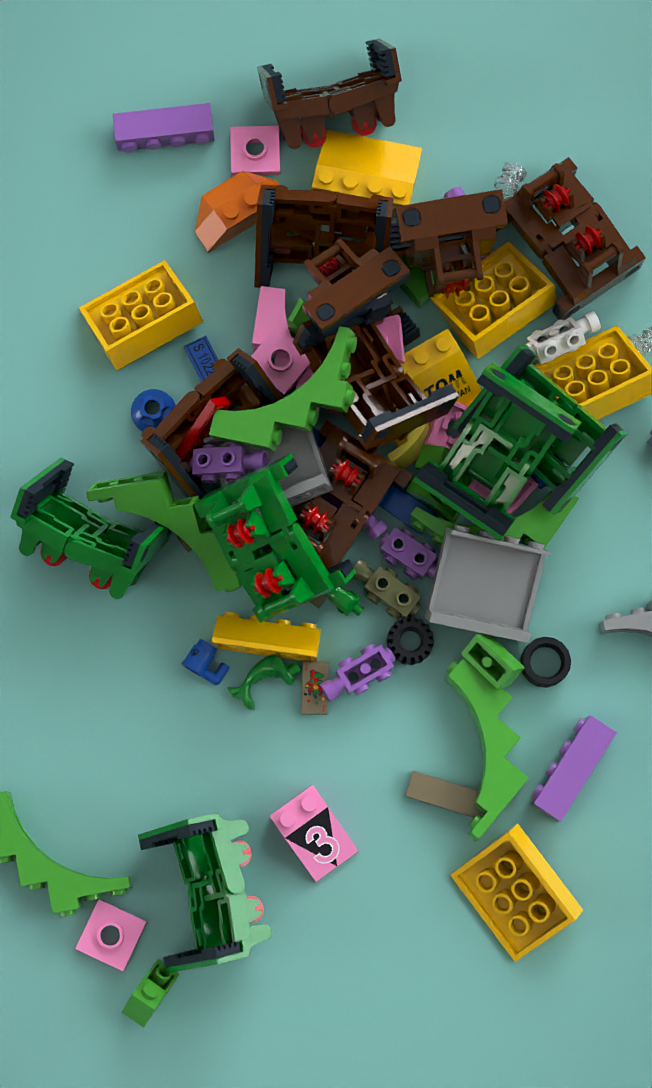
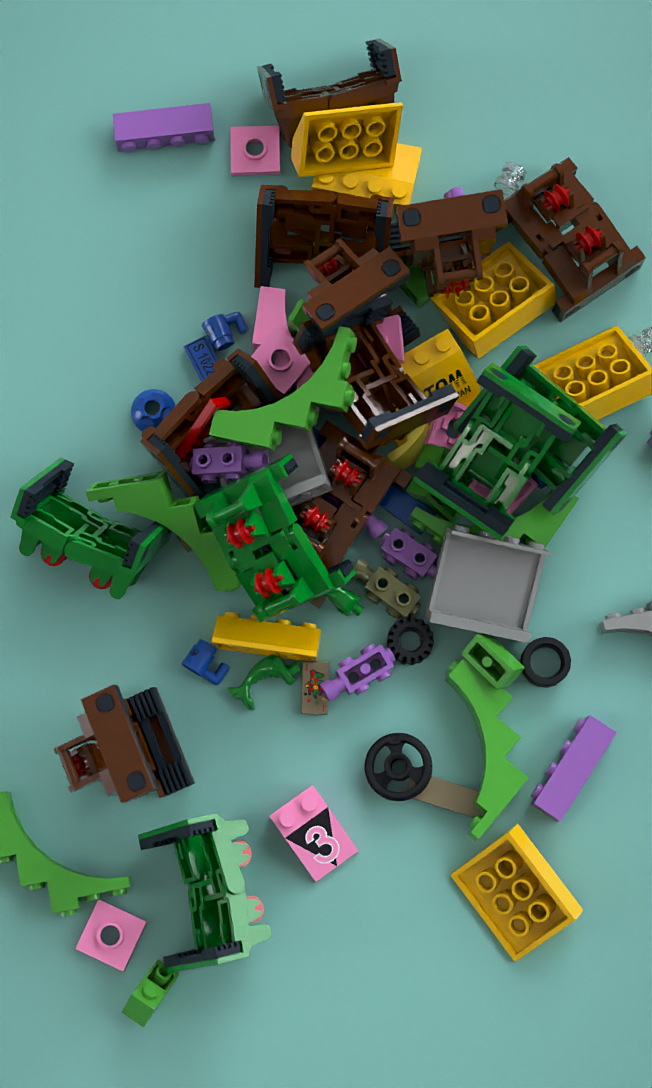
(133, 747): none -> reddish brown container
(141, 315): yellow slope -> none
(219, 332): none -> blue piece
(229, 209): orange wedge -> none
(346, 139): none -> yellow slope
(380, 781): none -> black wheel
(560, 342): white brick -> none

